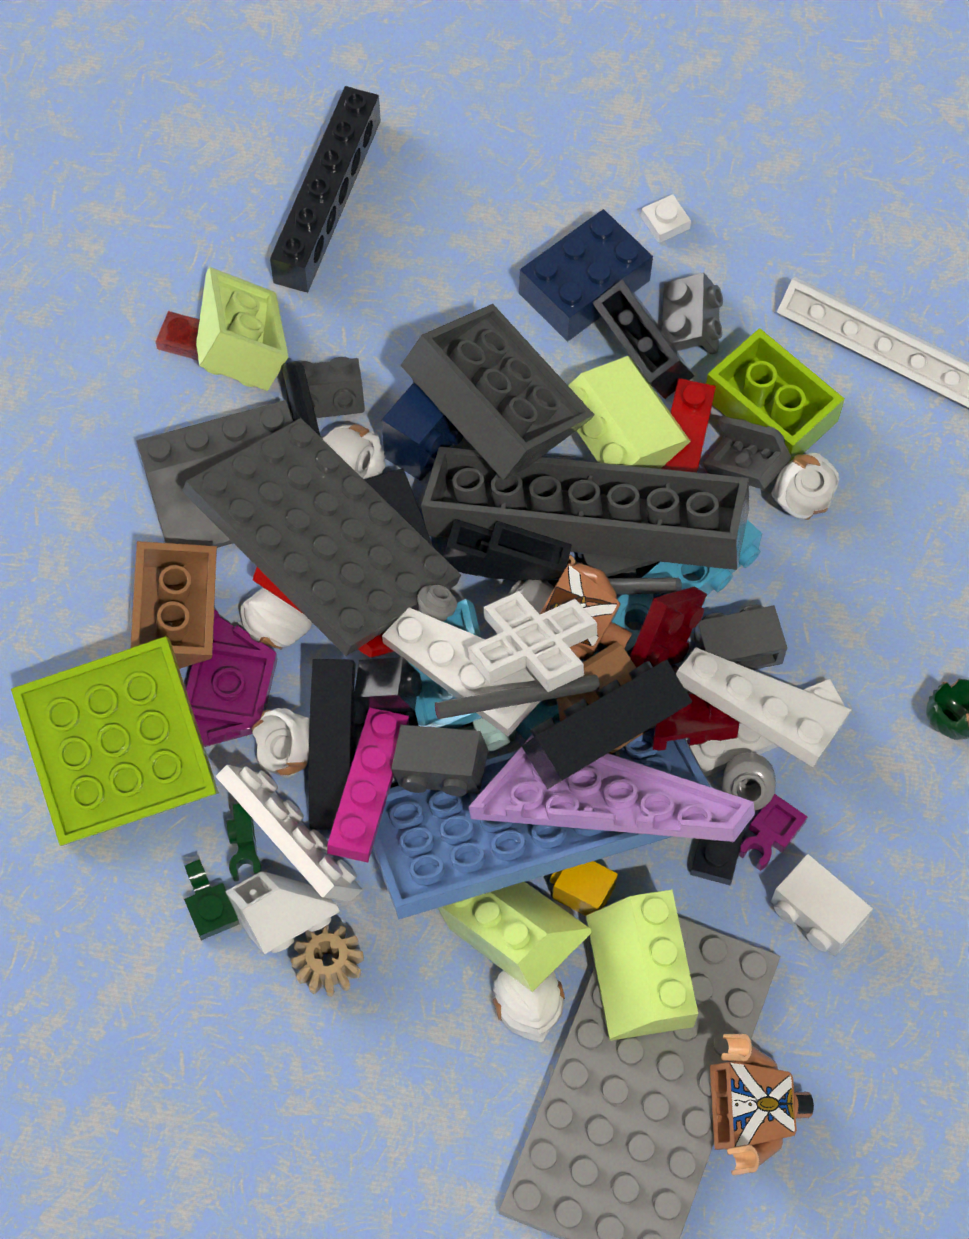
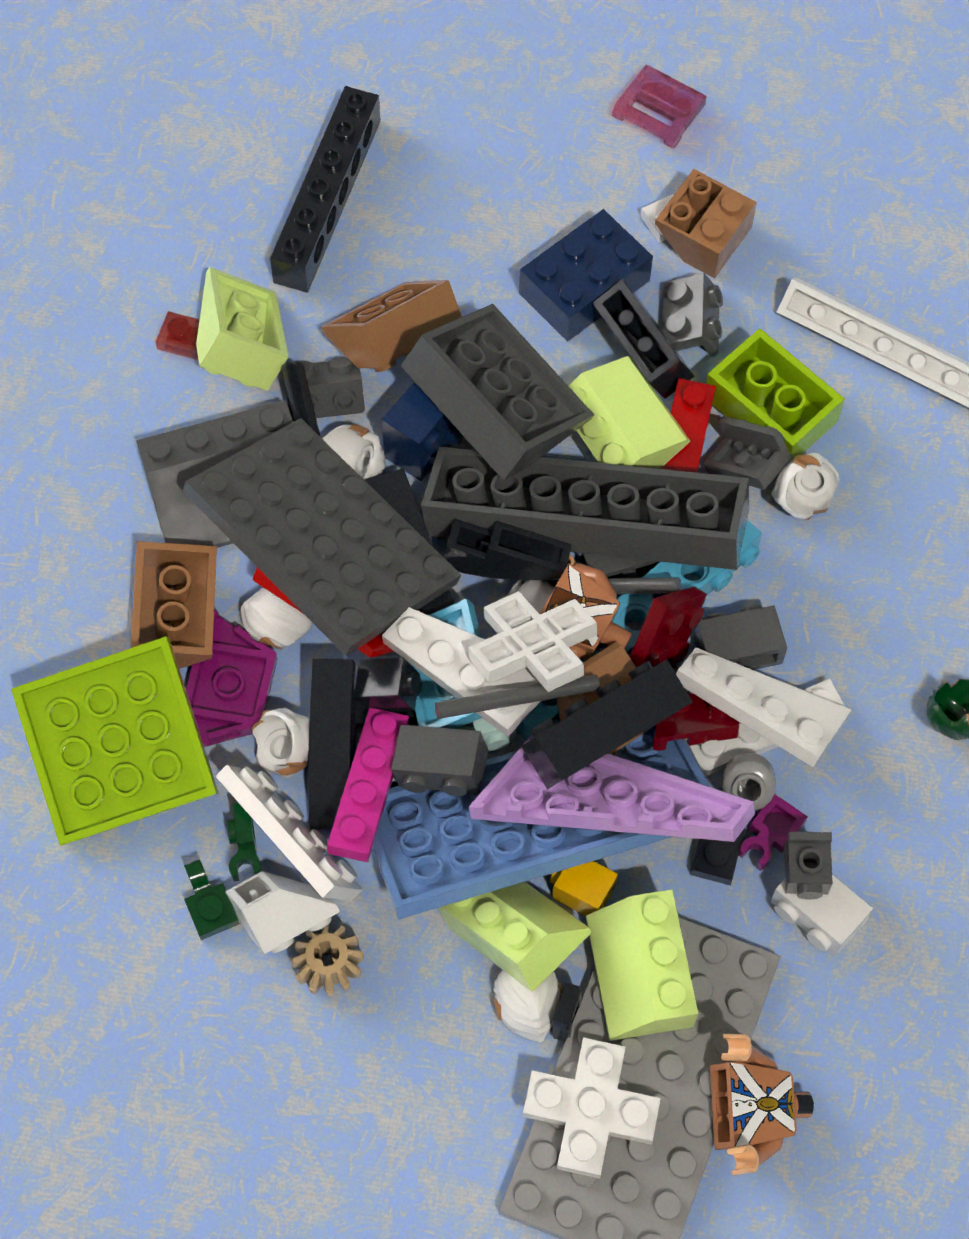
(392, 323): none -> medium nougat slope
(436, 602): light grey plate -> none
(566, 1011): none -> black tile
(591, 1107): none -> white plate
(664, 97): none -> clear pink plate
(706, 222): none -> medium nougat slope
(808, 847): none -> dark grey brick

